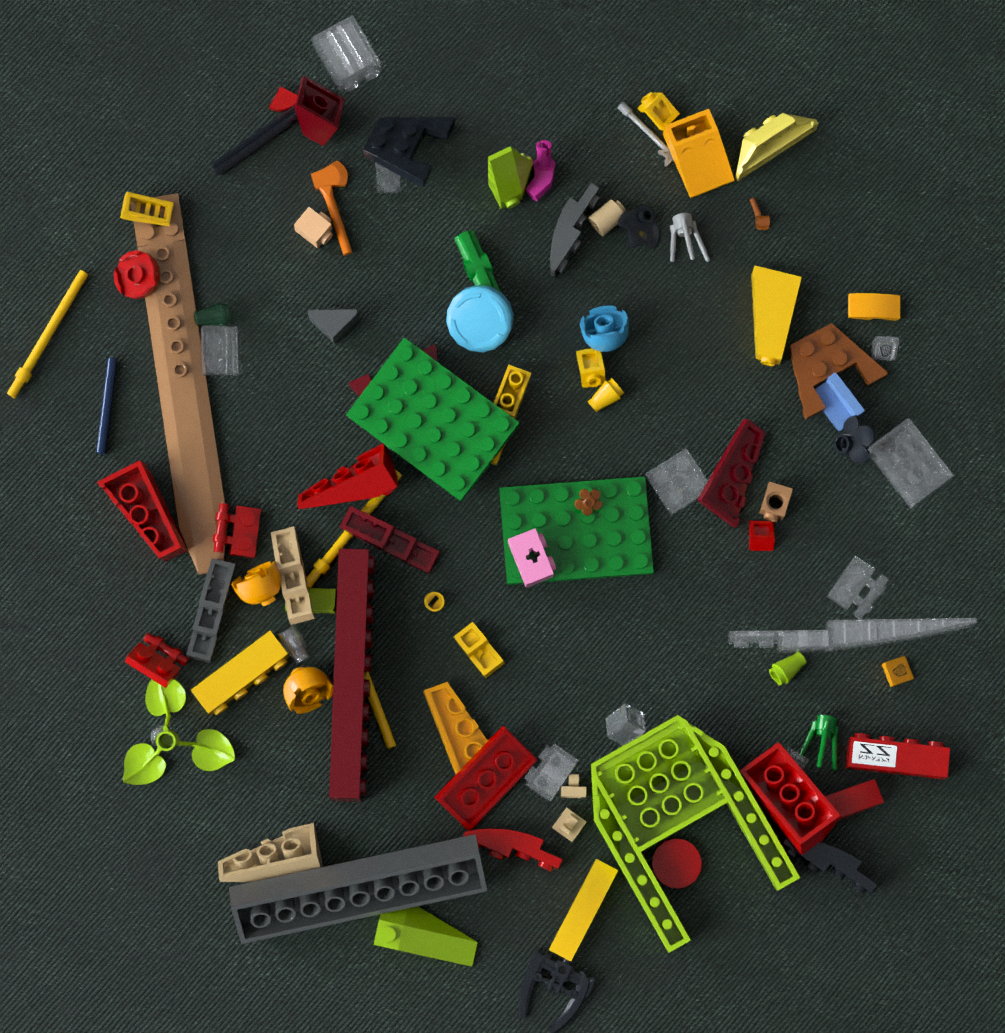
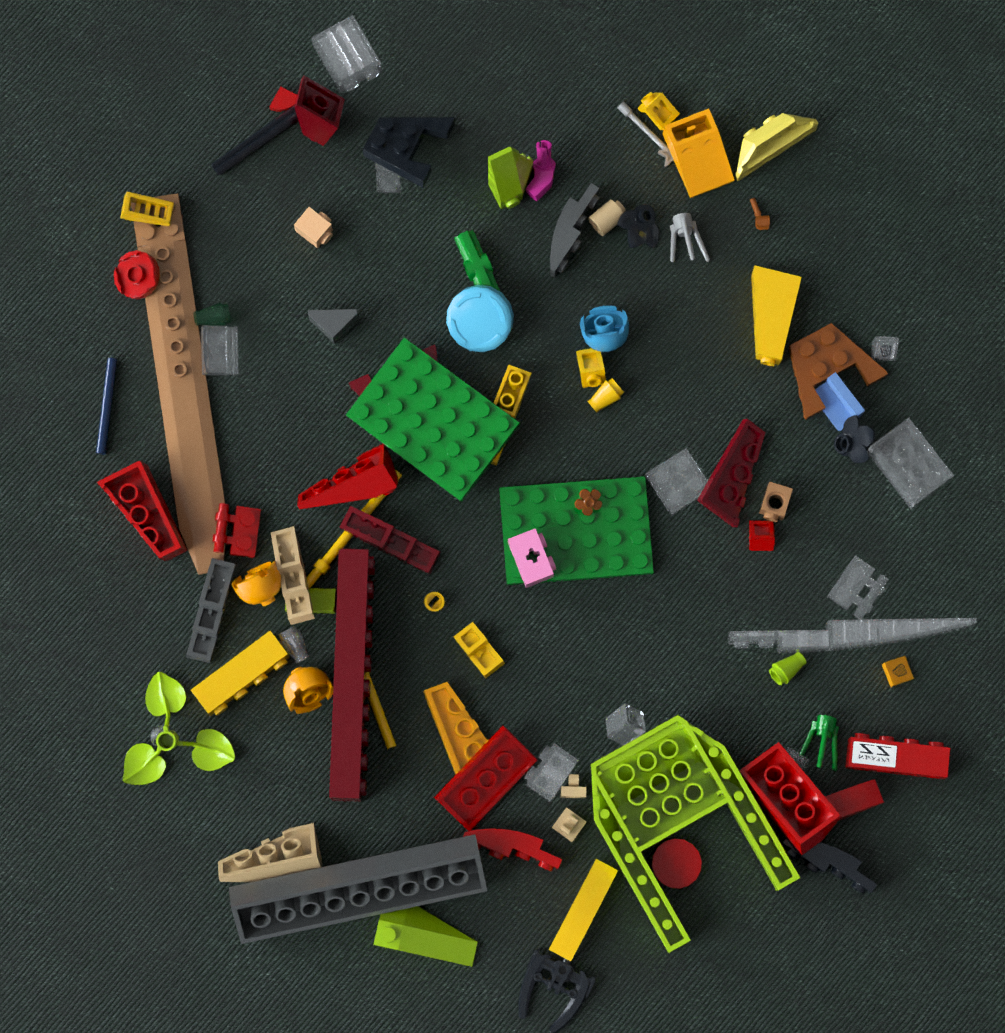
(24, 373): yellow bar -> none
(153, 664): red plate -> none
(324, 180): orange piece -> none
(873, 305): light orange slope -> none

